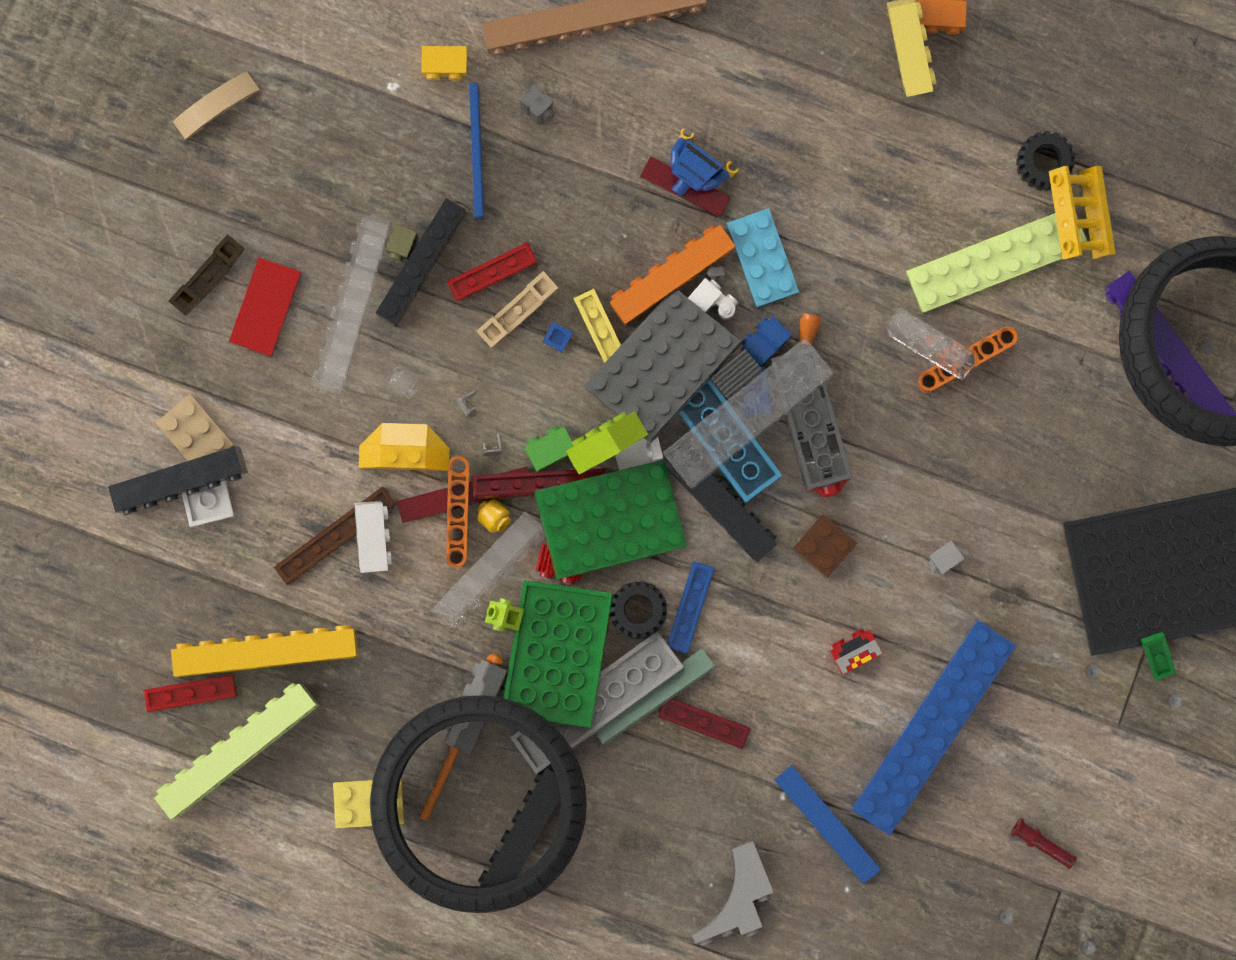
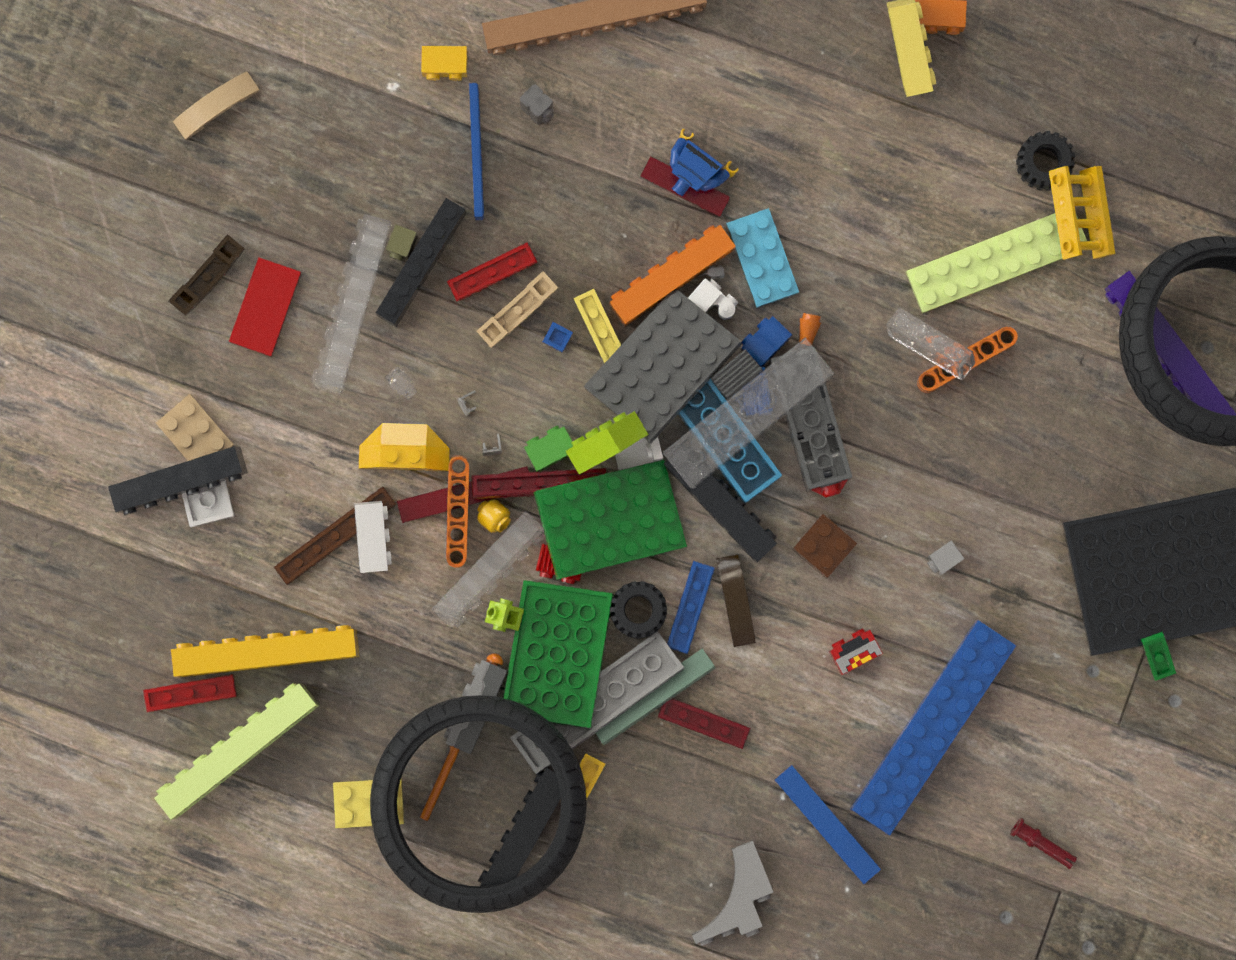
(591, 770): none -> yellow plate
(736, 600): none -> dark brown slope

